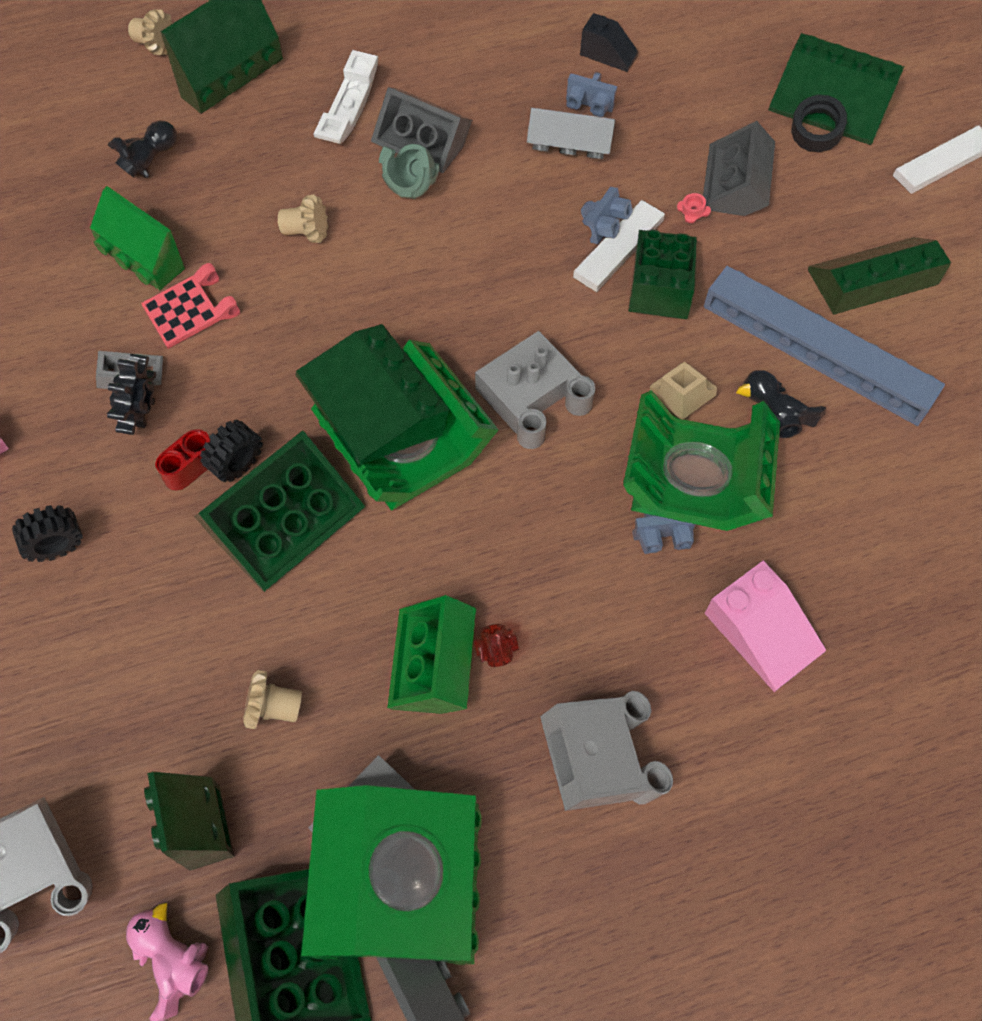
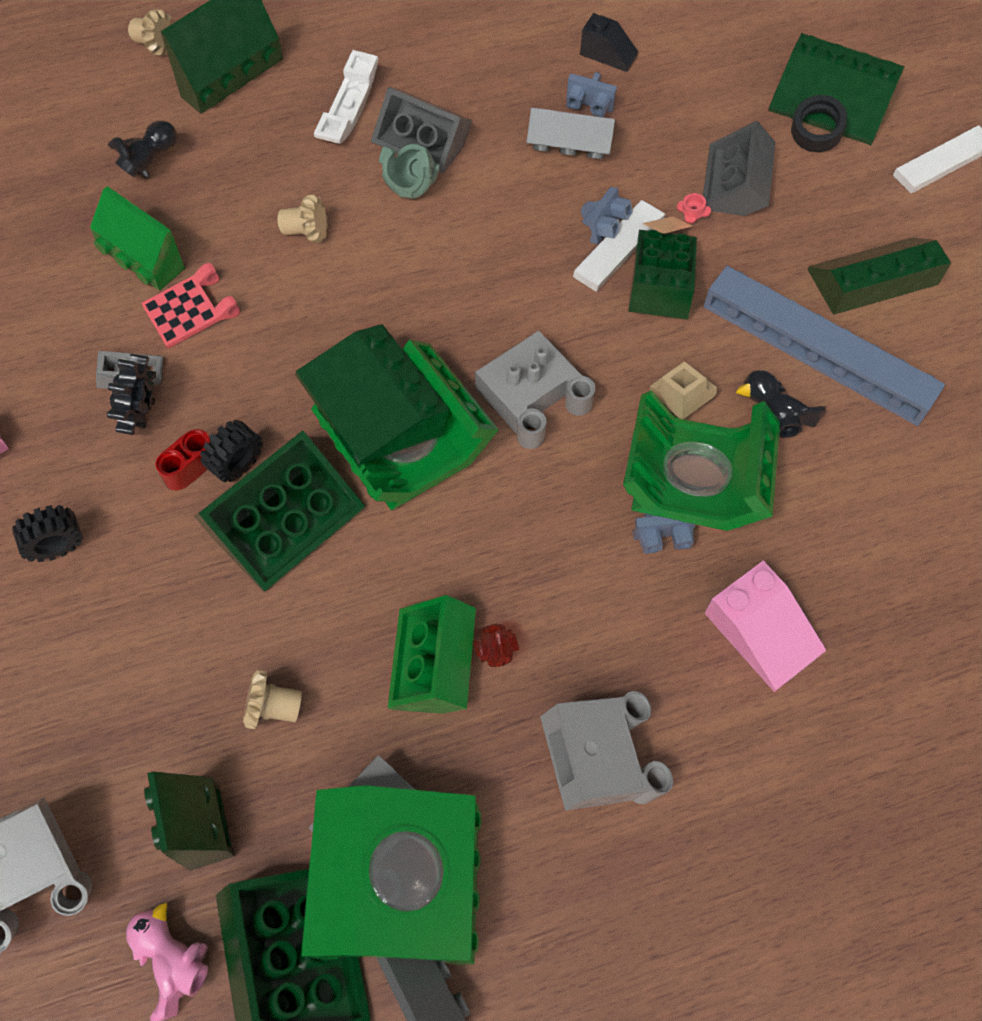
(667, 224): none -> light nougat sticker

